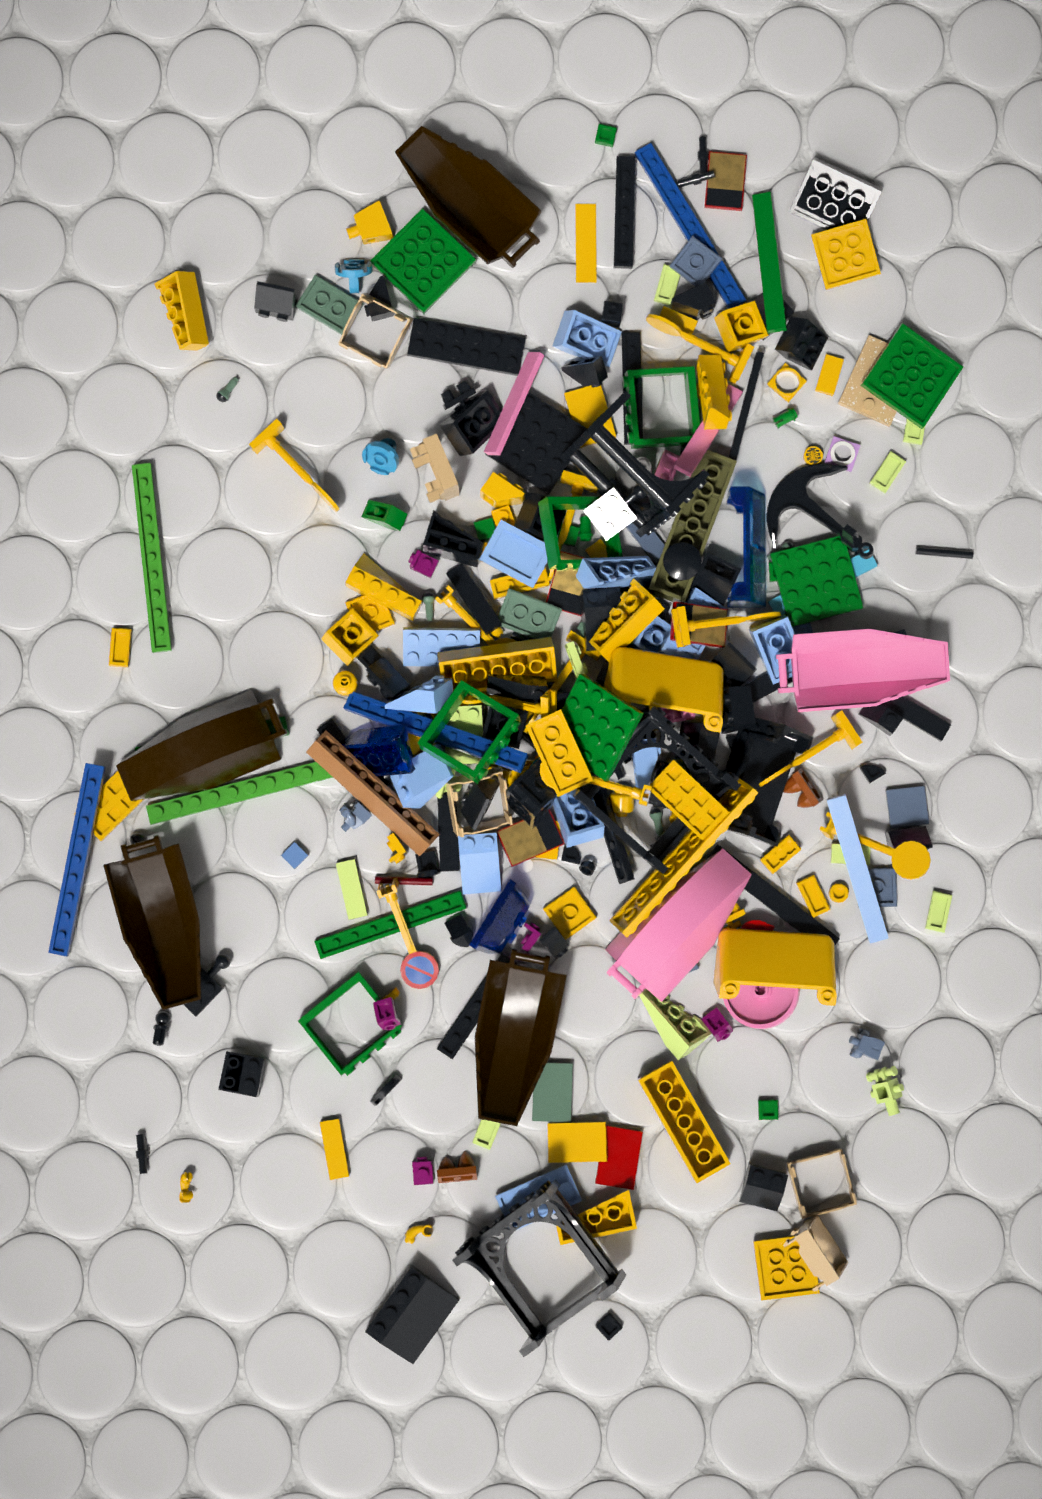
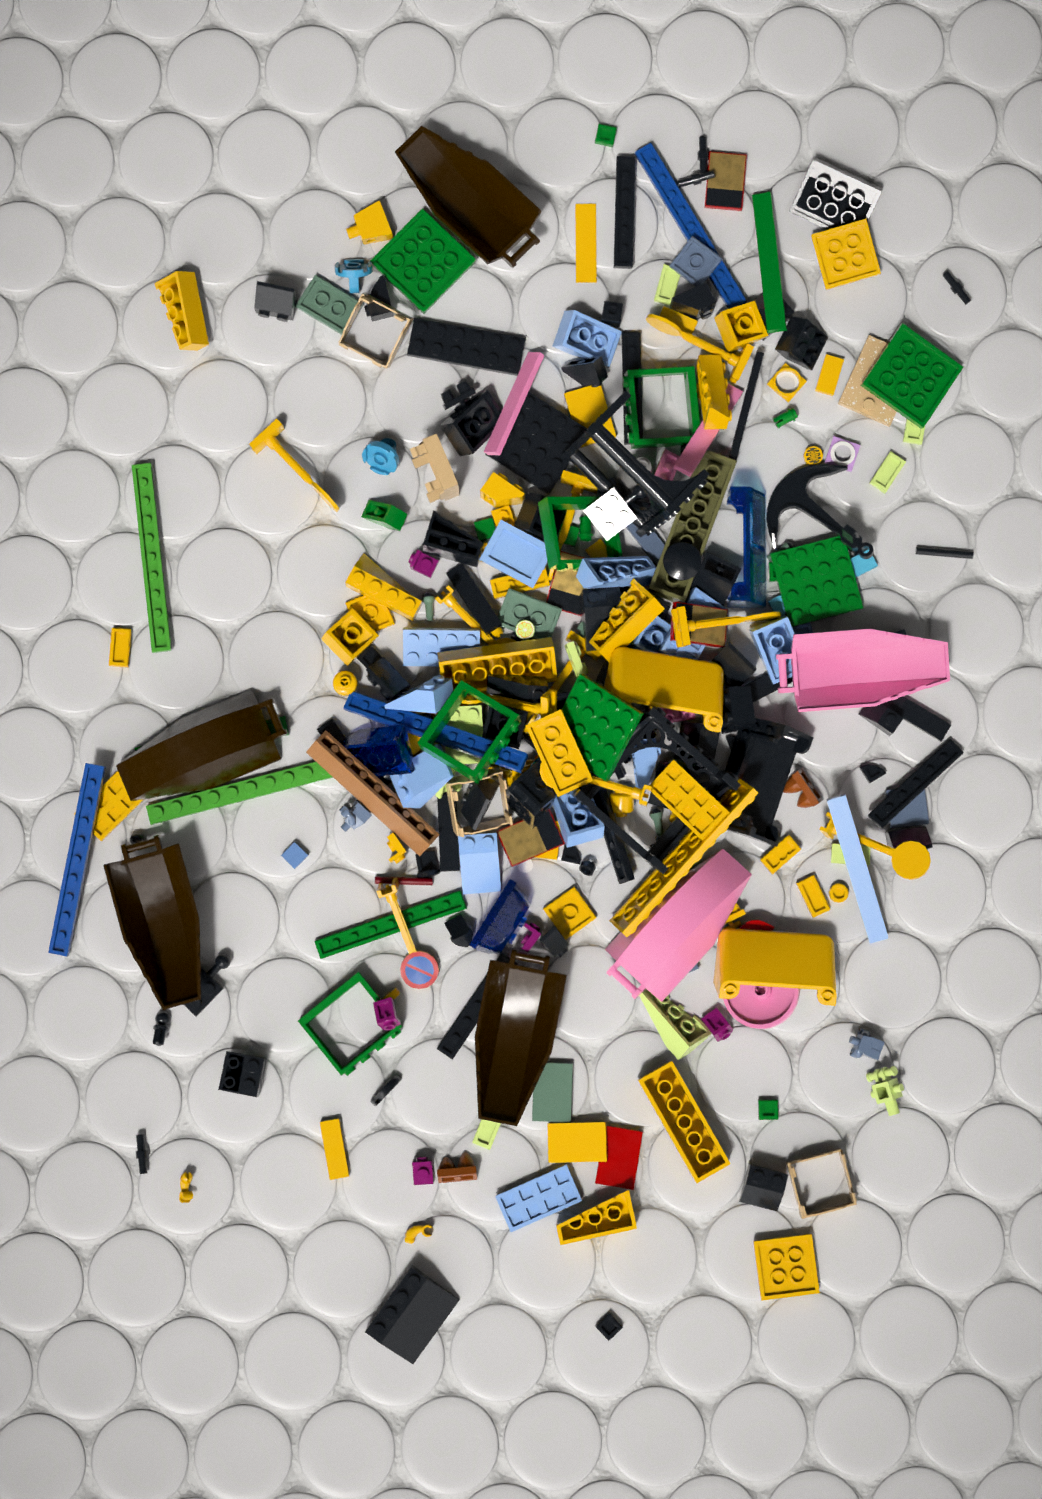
(223, 395): sand green piece -> none
(351, 889): yellowish green tile -> none
(478, 1256): black arch -> none
(524, 629): none -> tile
(781, 904): black tile -> none
(819, 1251): tan piece -> none
(844, 731): yellow piece -> none
(884, 886): sand blue tile -> none
(915, 784): none -> black tile
(938, 911): yellowish green tile -> none
(957, 288): none -> black bar

